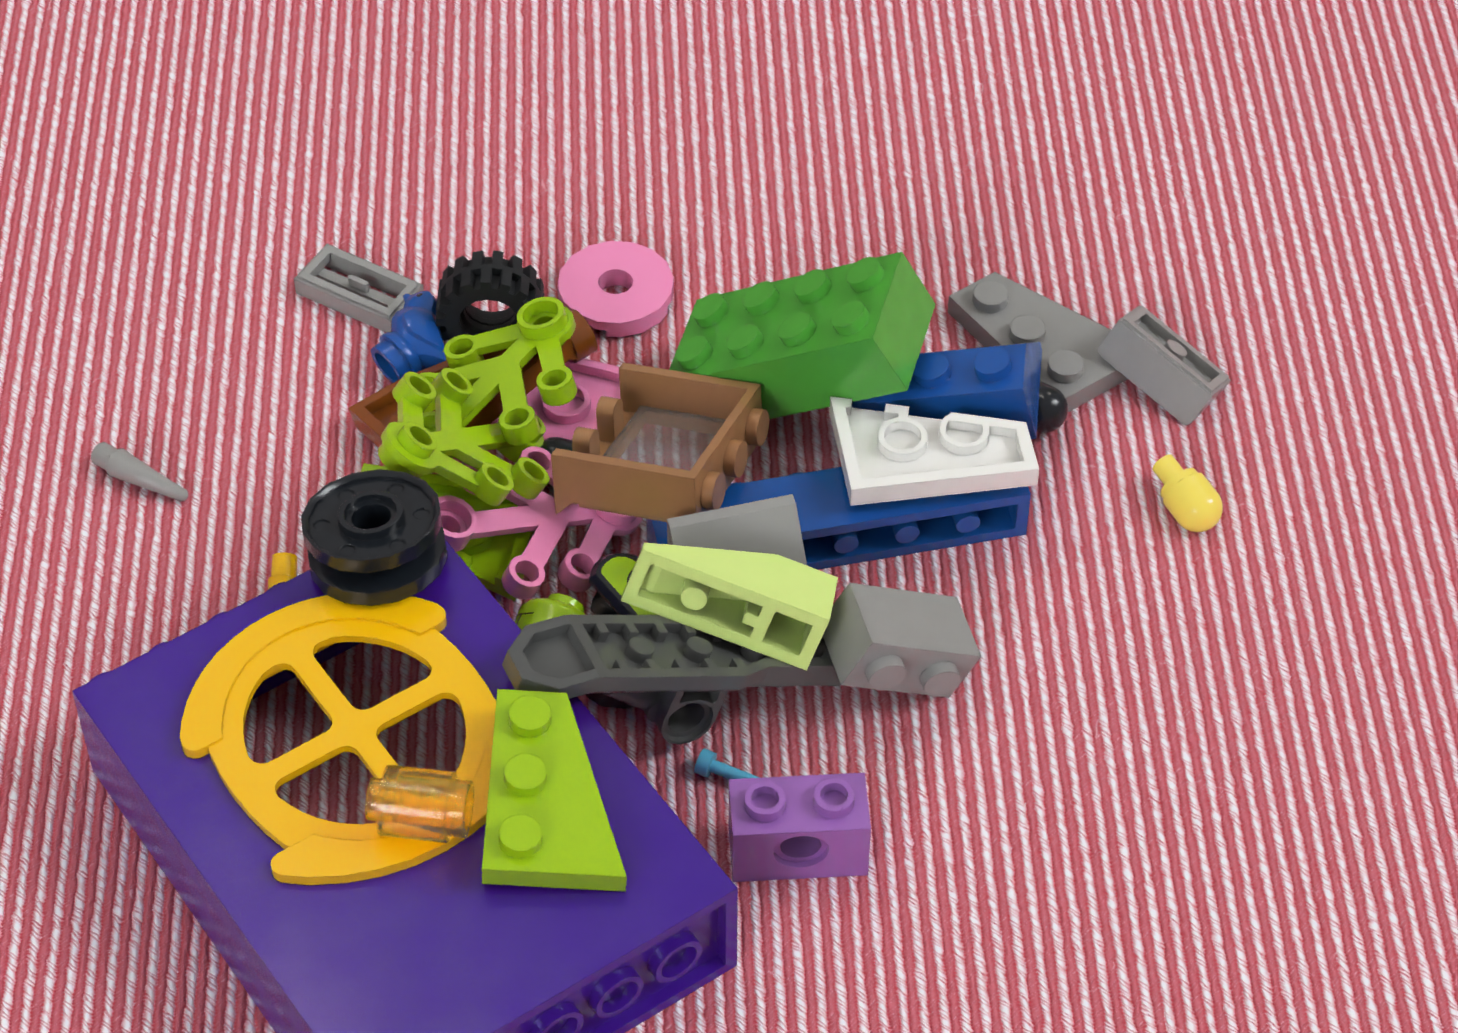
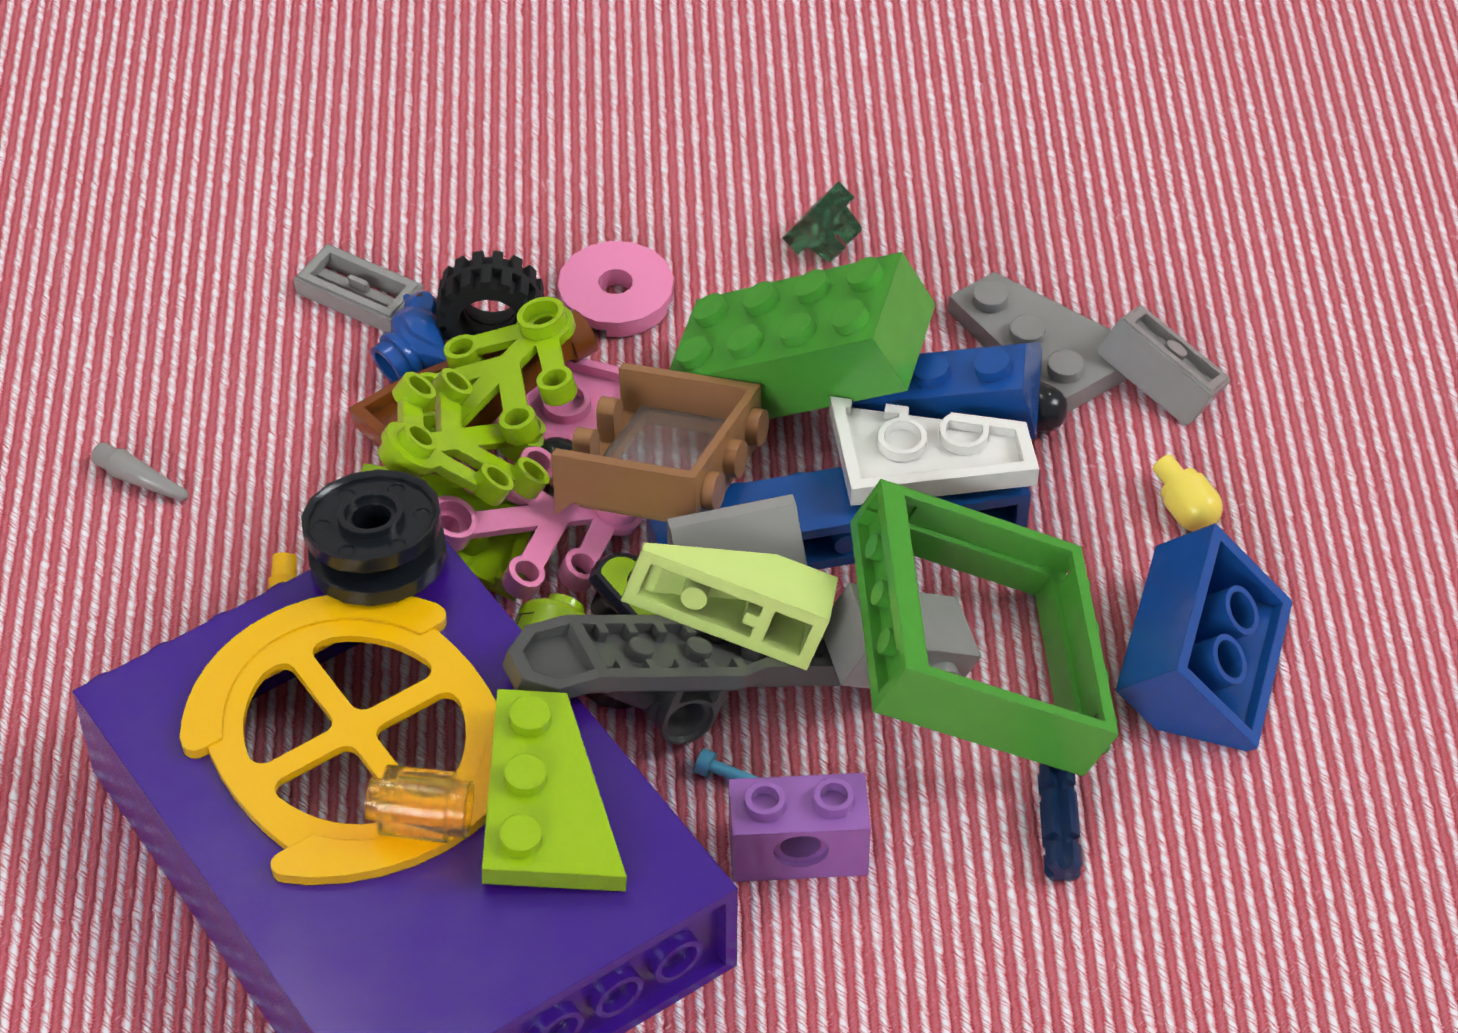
(820, 223): none -> clear green tile
(906, 523): none -> bright green window
(1059, 824): none -> dark blue axle
(1205, 641): none -> blue slope

